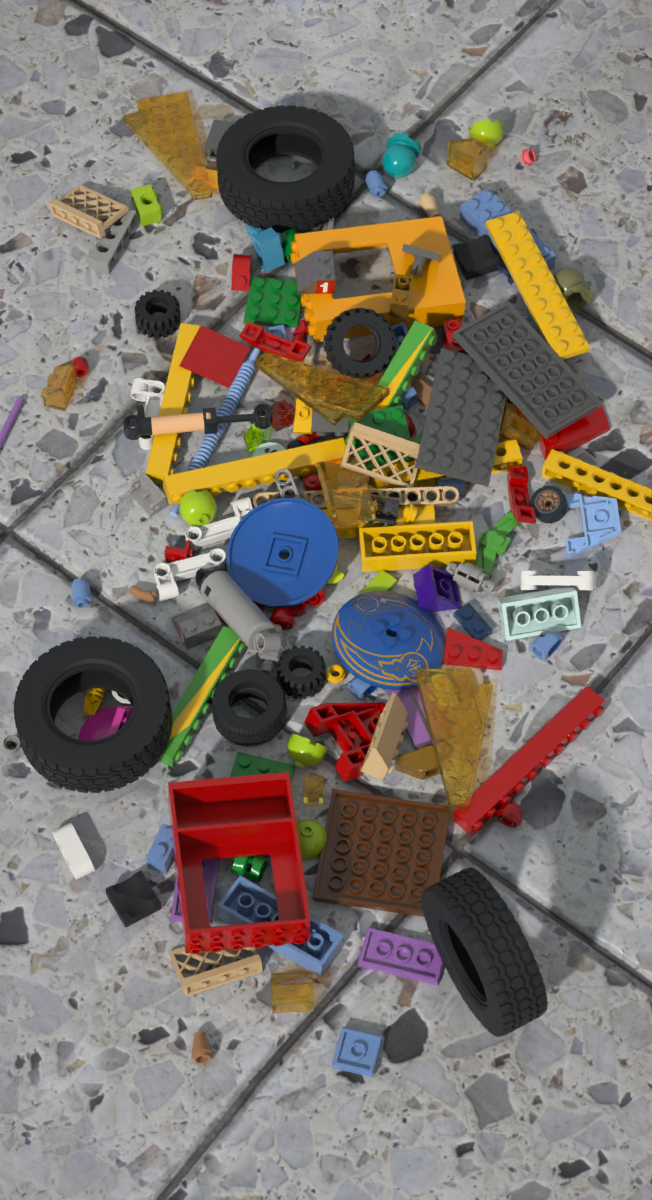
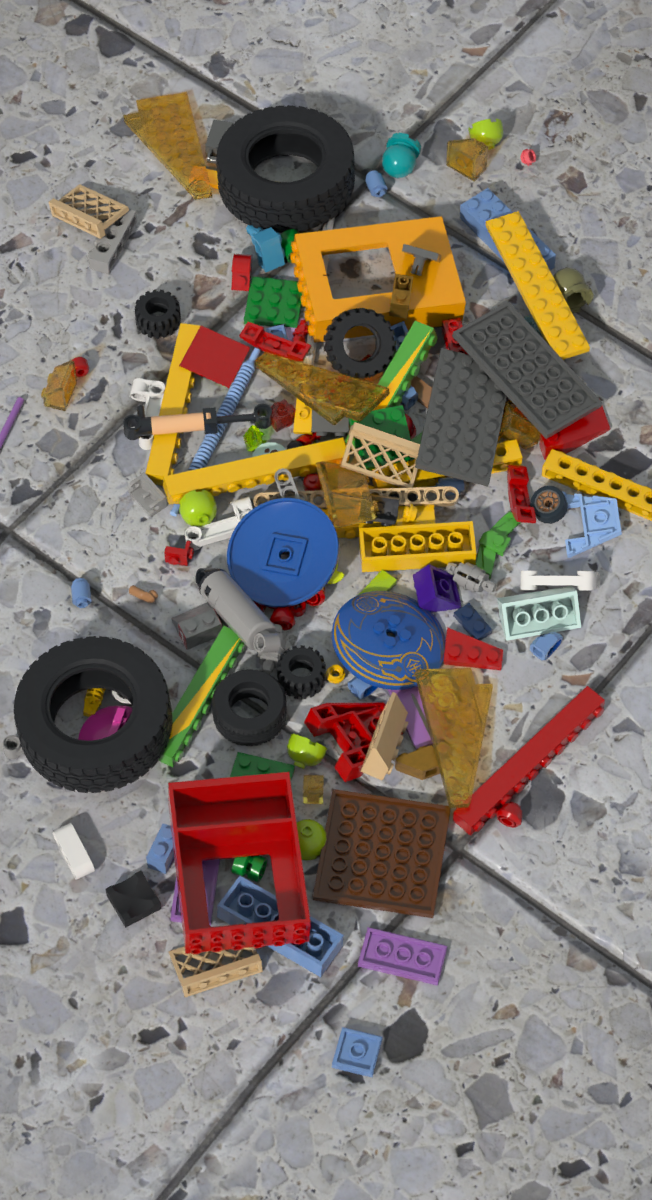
(146, 205): lime brick -> none
(184, 569): white piece -> none
(201, 1049): medium nougat cone -> none
(292, 992): clear yellow slope -> none
(316, 273): flat silver slope -> none
(429, 205): tan cone -> none
(476, 257): black brick -> none
(484, 951): black tyre -> none

